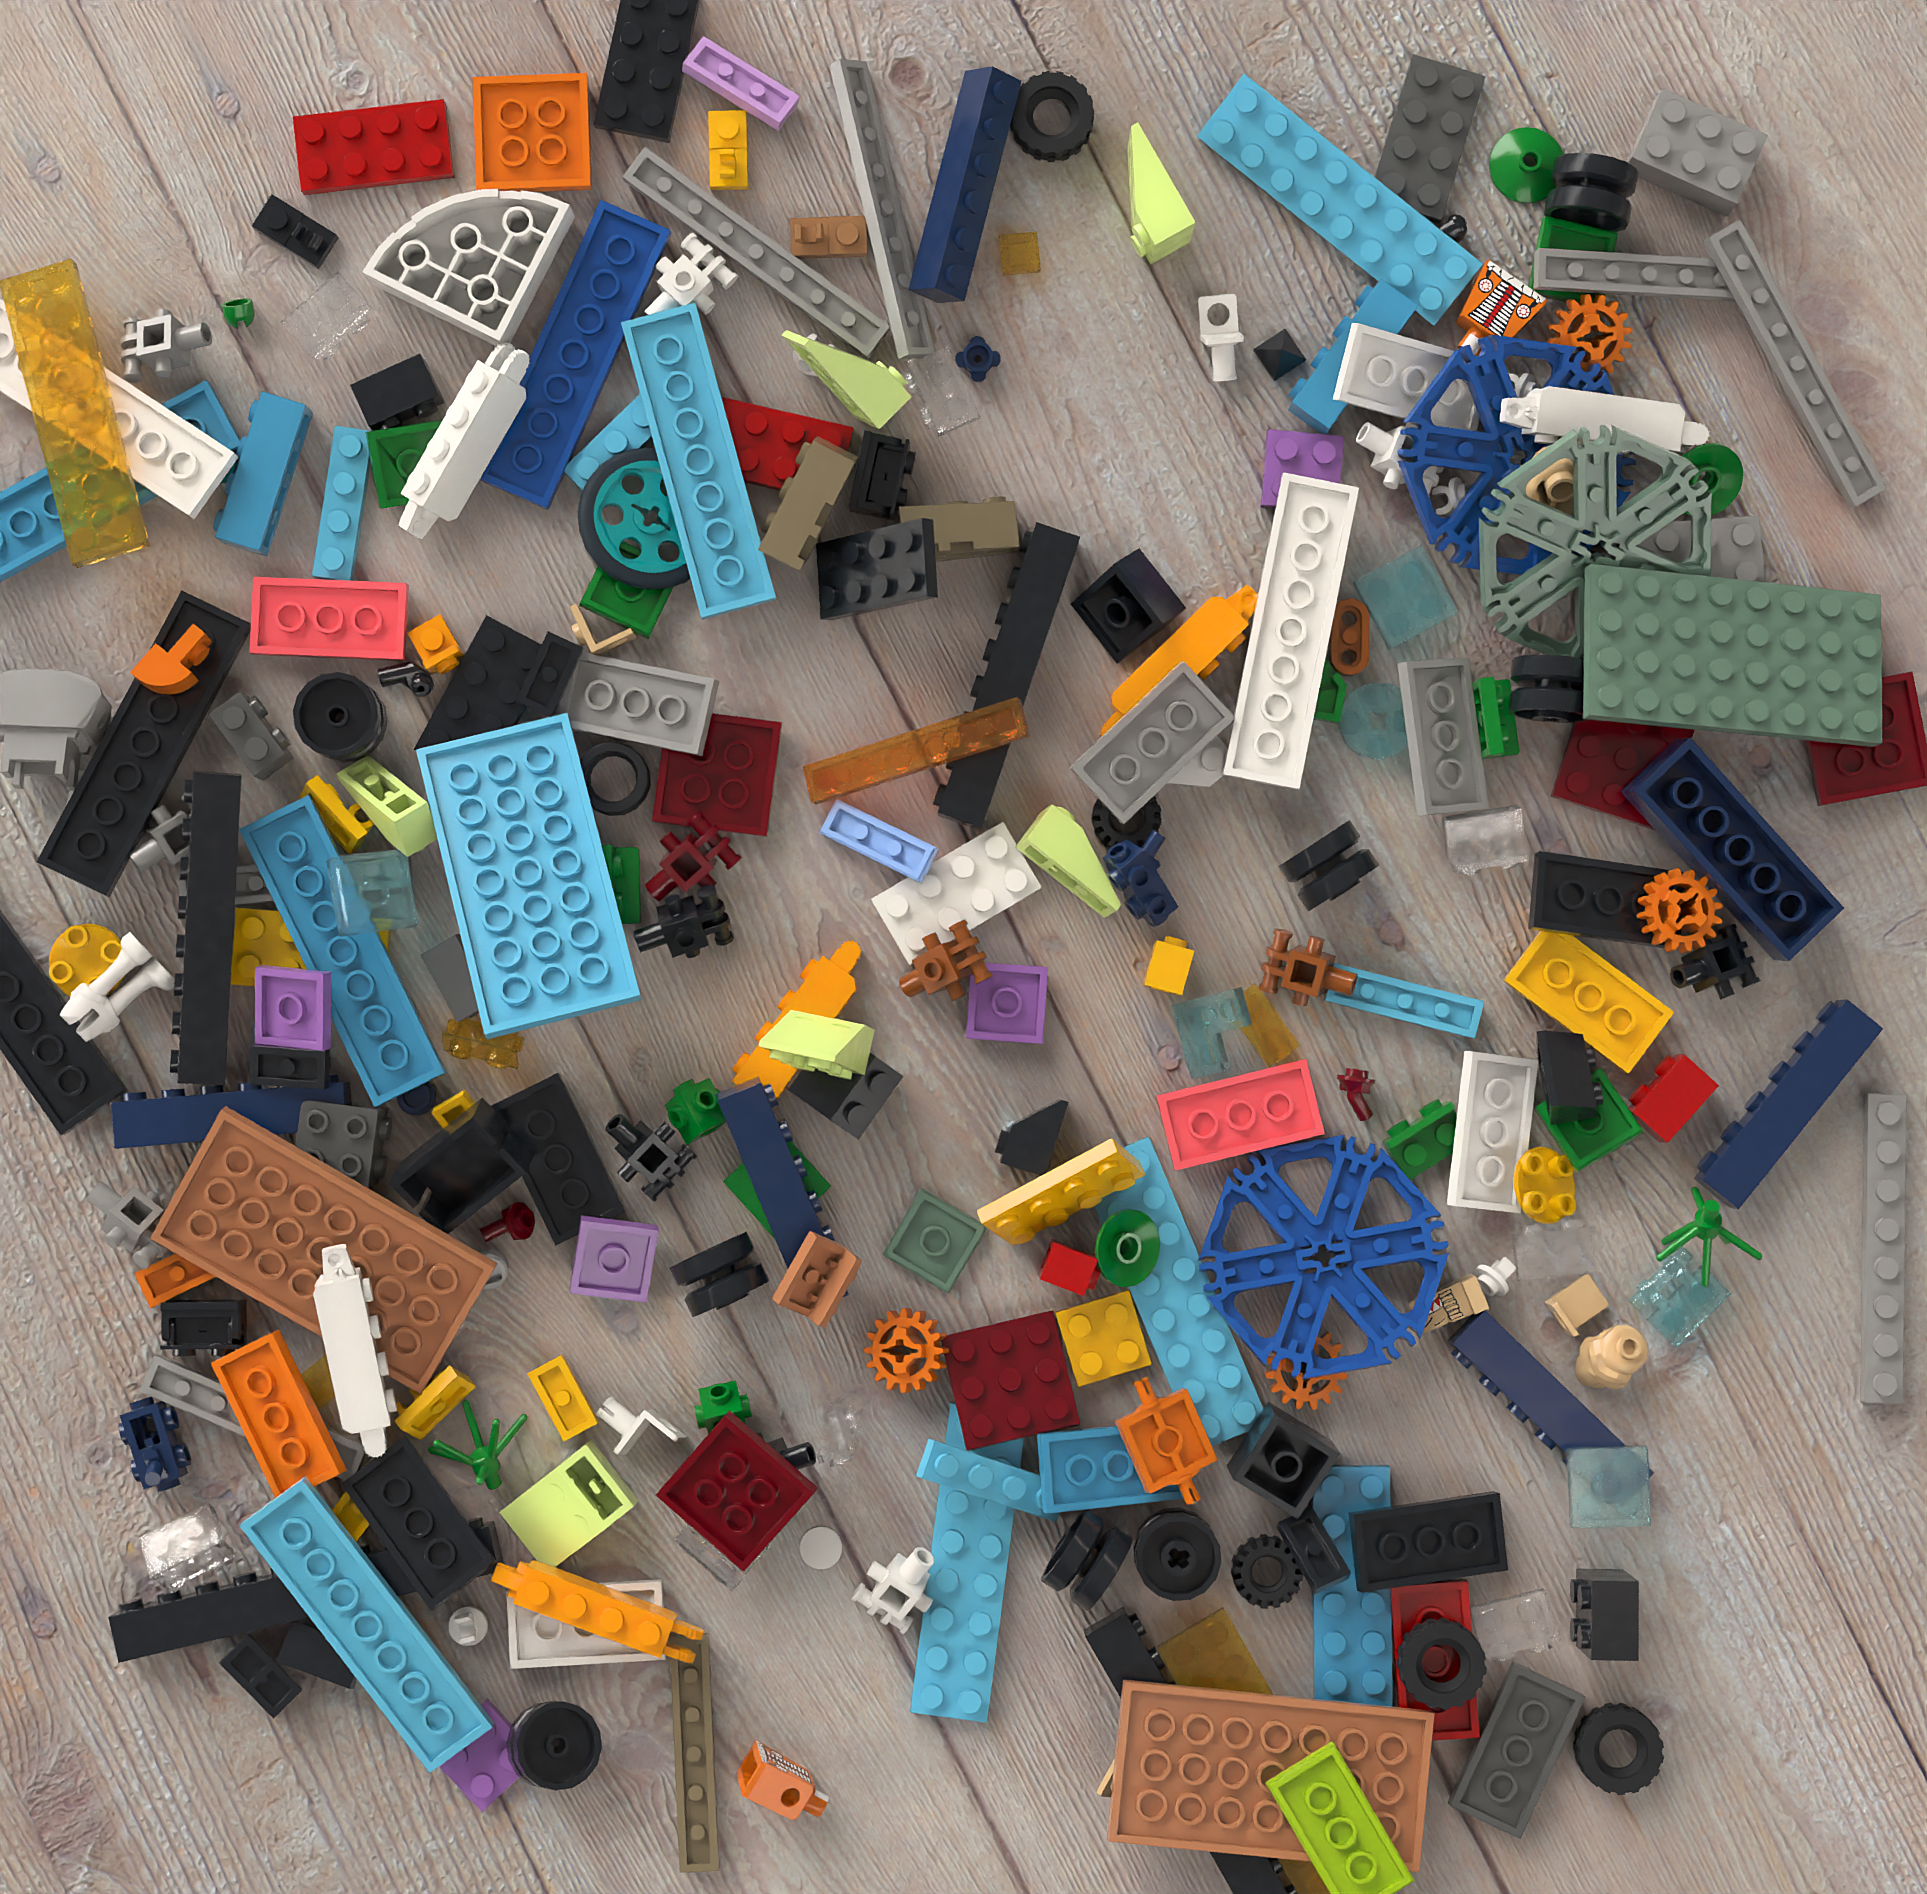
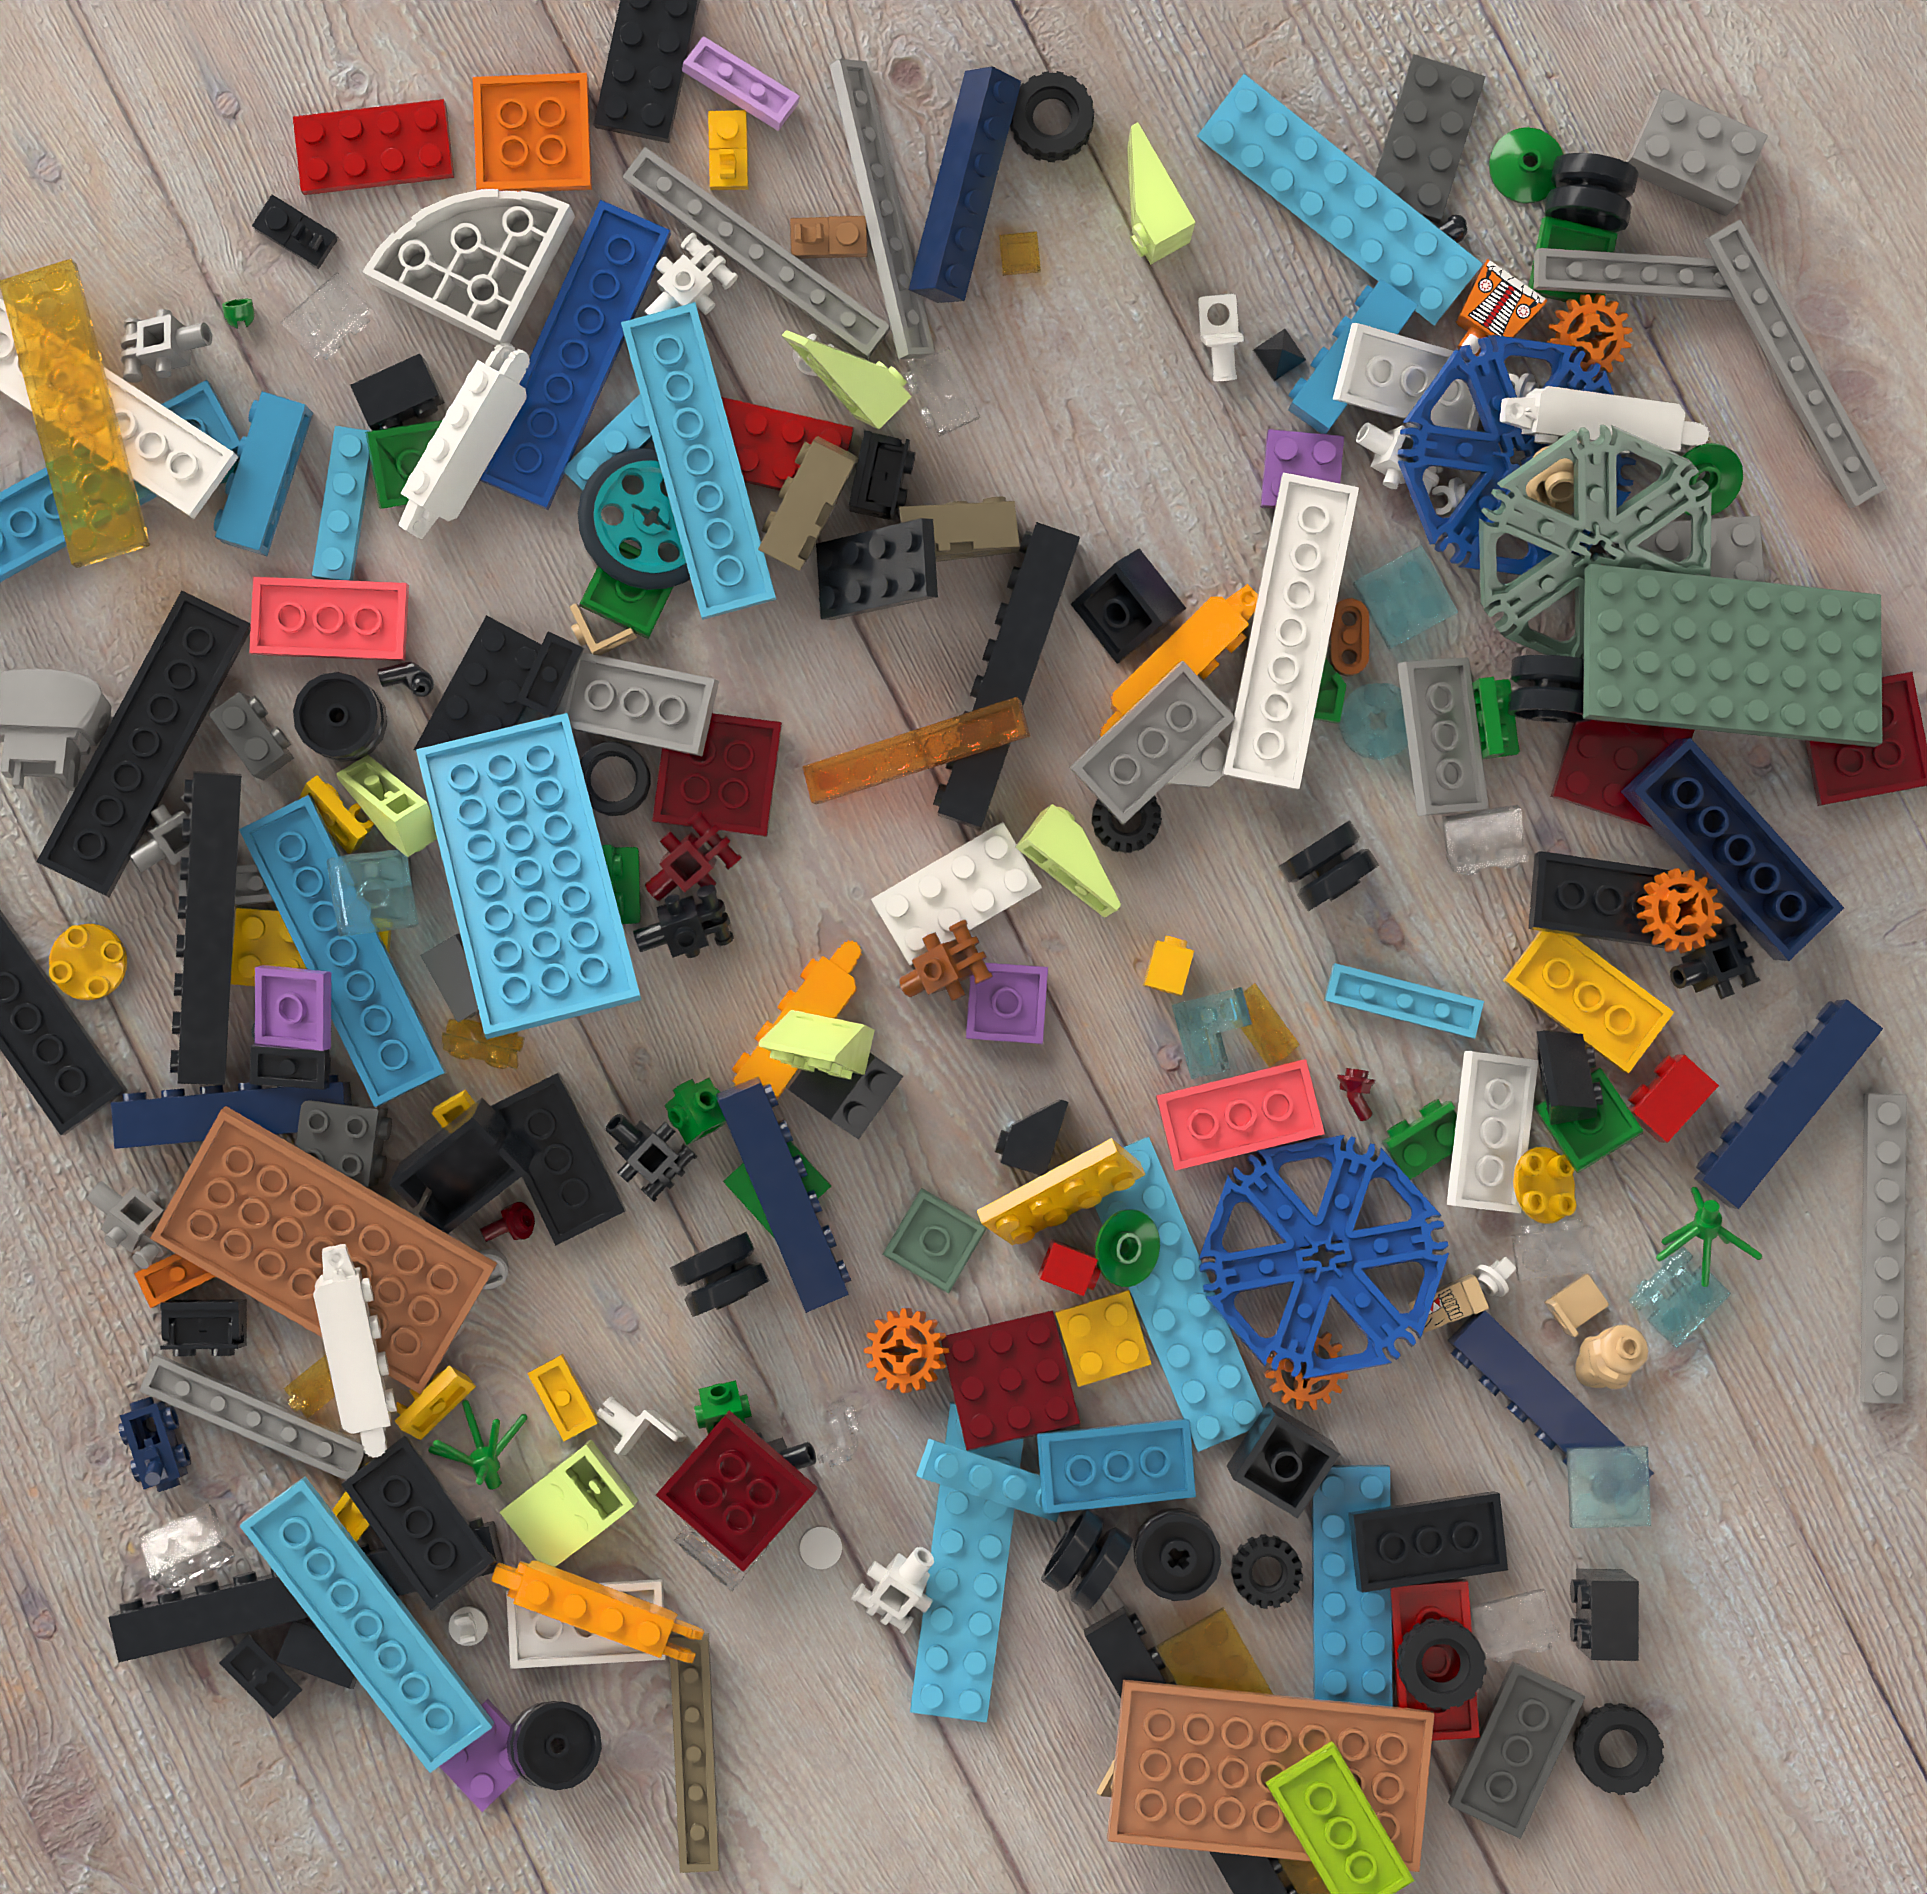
(108, 1009): white piece -> none
(169, 671): orange brick -> none
(278, 1414): orange plate -> none
(418, 1100): dark blue plate -> none
(436, 645): light orange bracket -> none
(613, 1259): medium lavender plate -> none
(779, 1783): orange torso -> none
(817, 1278): nougat bracket -> none
(879, 841): light blue tile -> none
(977, 348): dark blue plate -> none
(1136, 874): dark blue brick -> none
(1166, 1440): orange plate -> none
(1307, 969): dark orange piece -> none
(1313, 1550): black plate -> none

